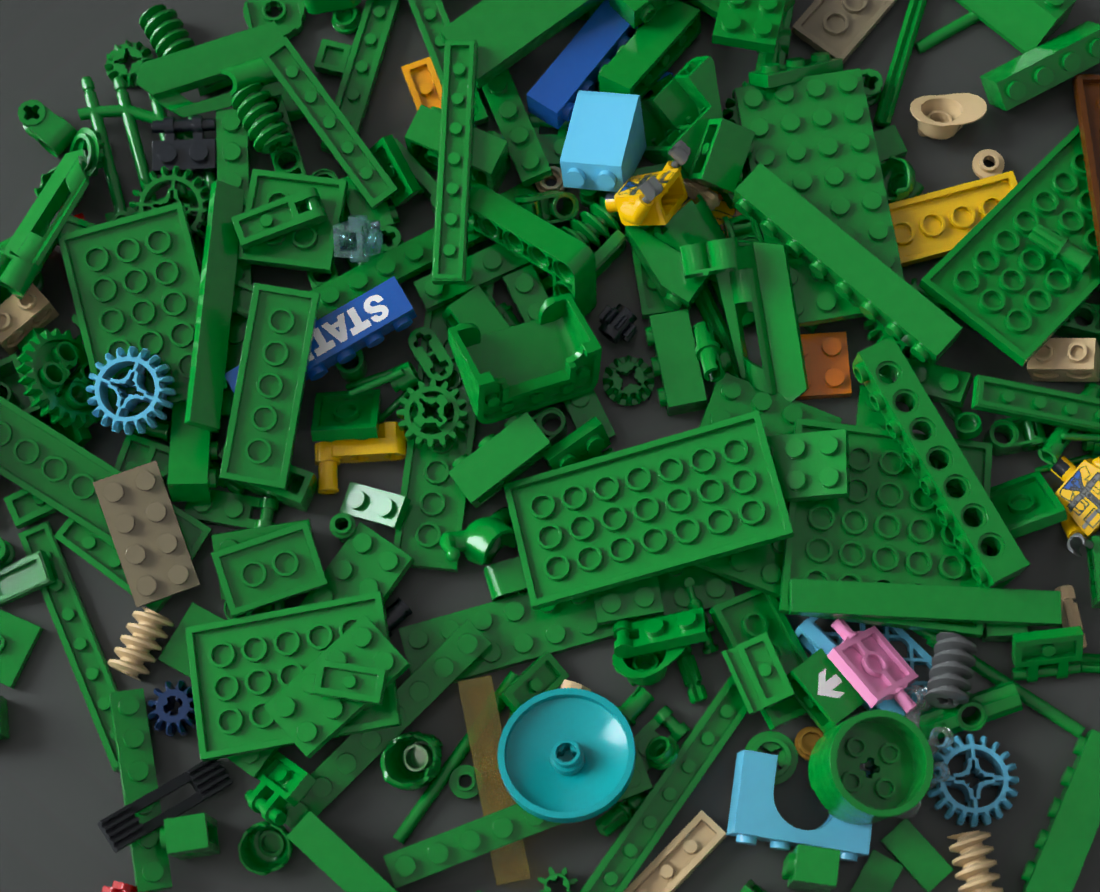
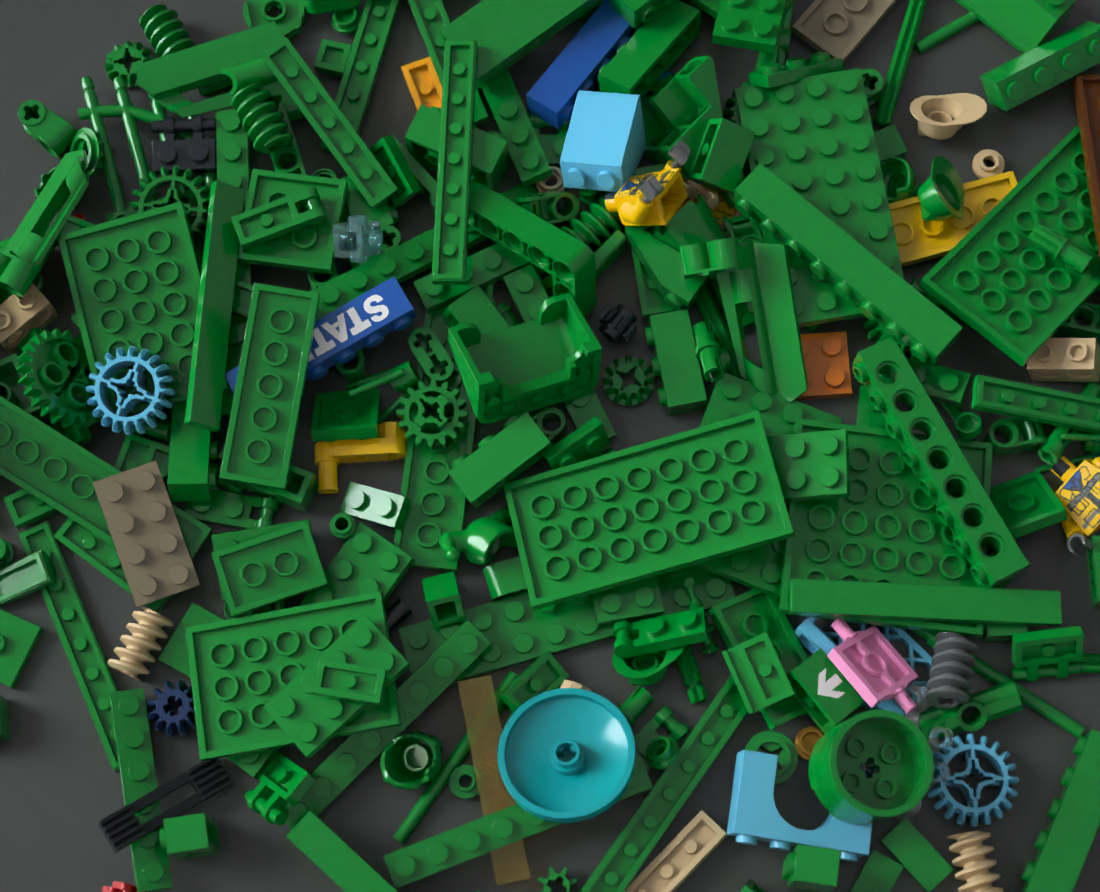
(265, 848): green hair -> none
(443, 599): none -> green brick
(619, 814): green axle -> none
(942, 192): none -> green piece
(1069, 609): tan axle -> none

